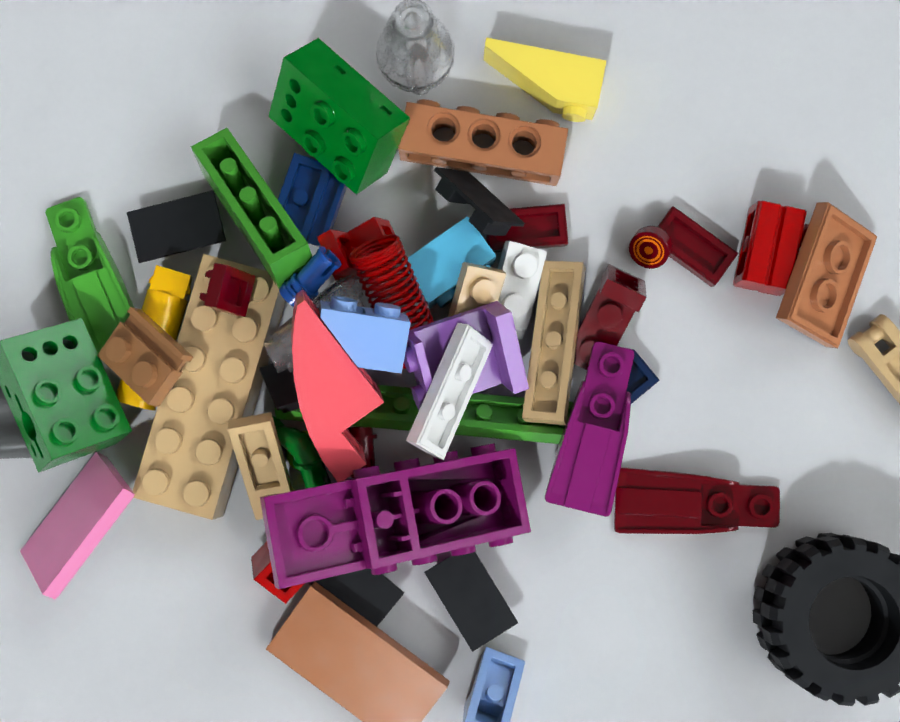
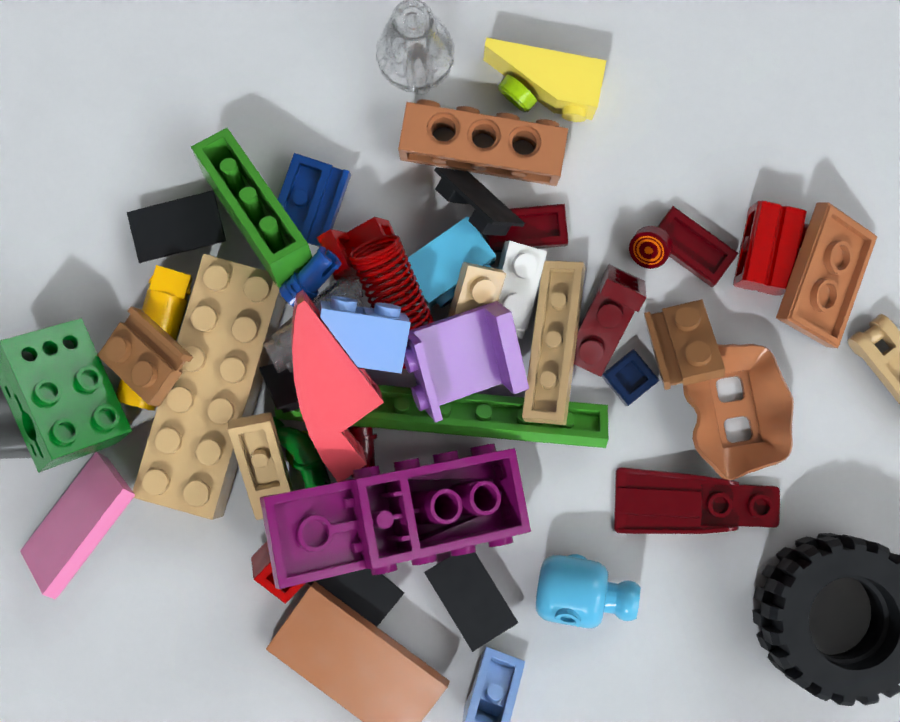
(86, 272): bright green piece -> none
(228, 290): dark red tile -> none
(337, 115): green piece -> none
(450, 391): white tile -> none
(517, 93): none -> lime tile
(579, 593): none -> medium azure piece
(594, 435): magenta piece -> none
(684, 344): none -> medium nougat plate
(764, 403): none -> nougat piece

